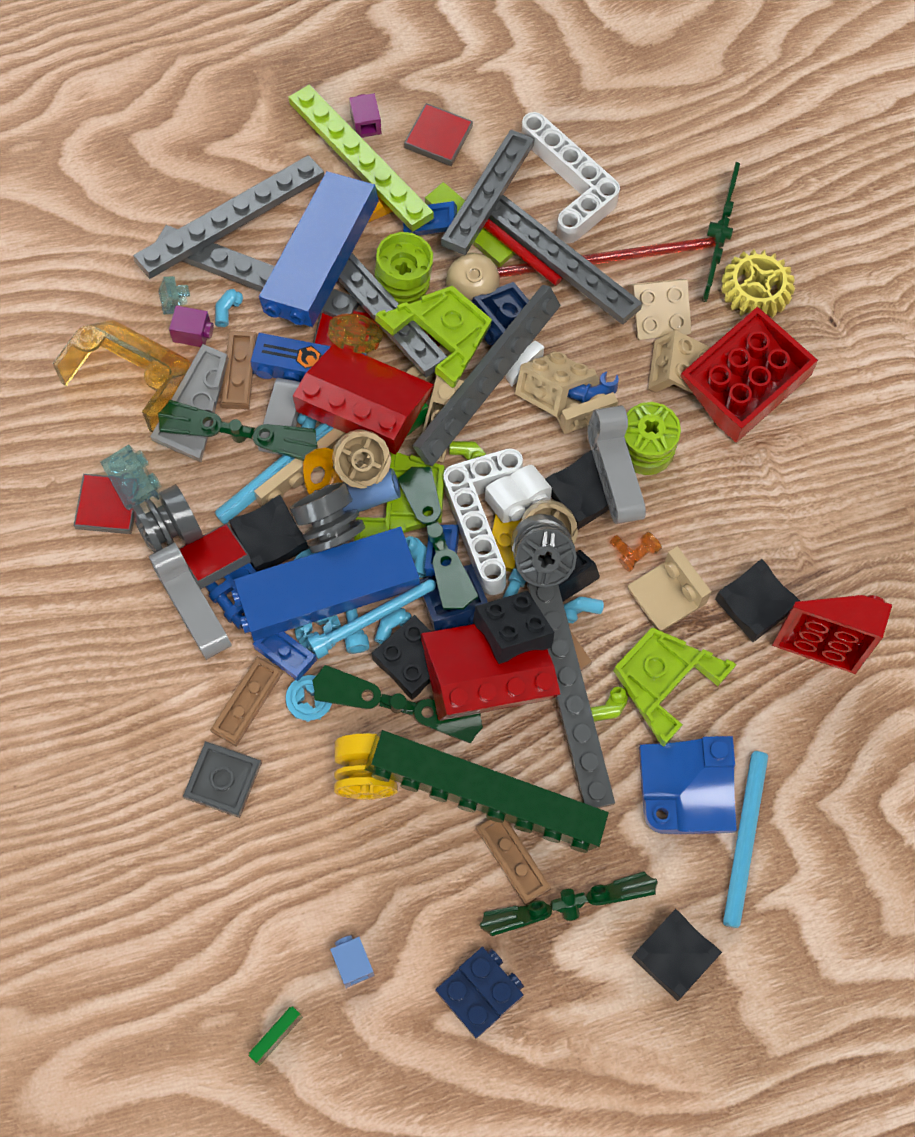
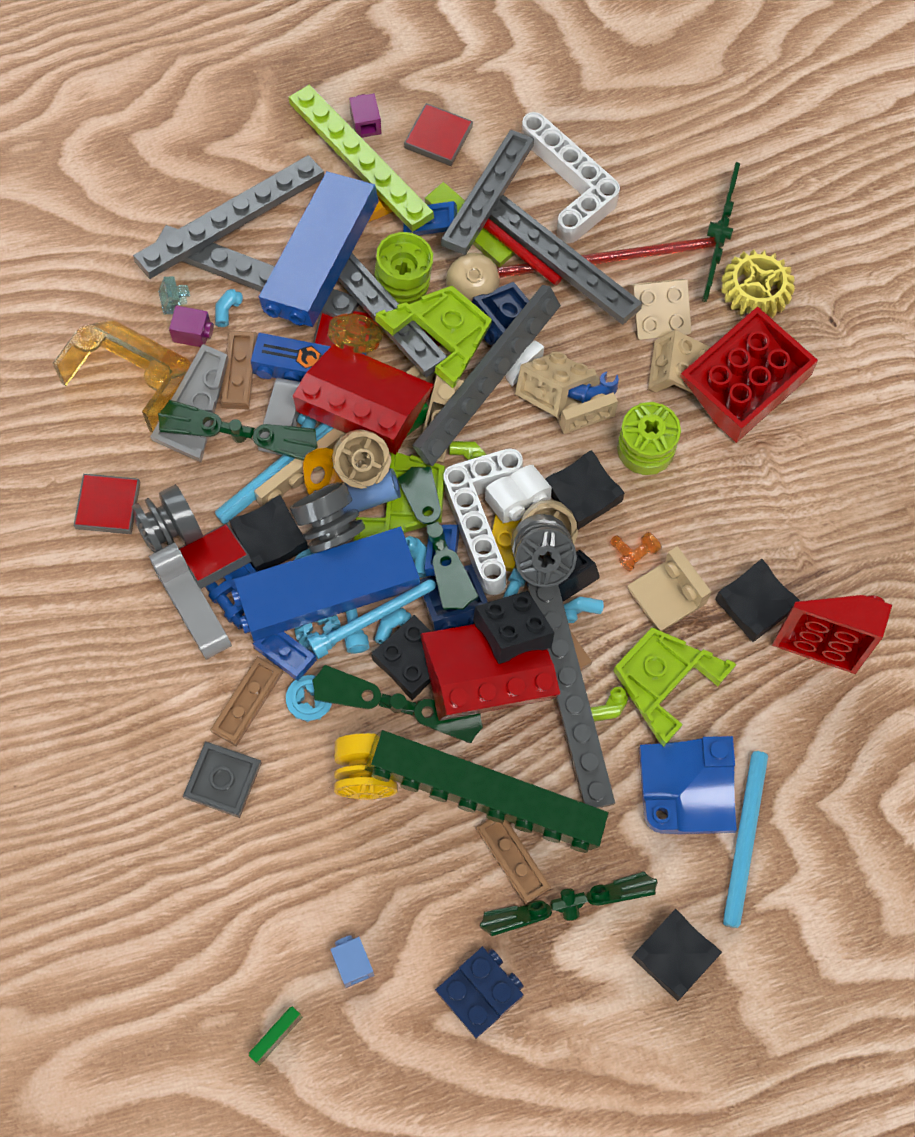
(130, 477): clear light blue bracket -> none
(614, 464): light grey beam -> none

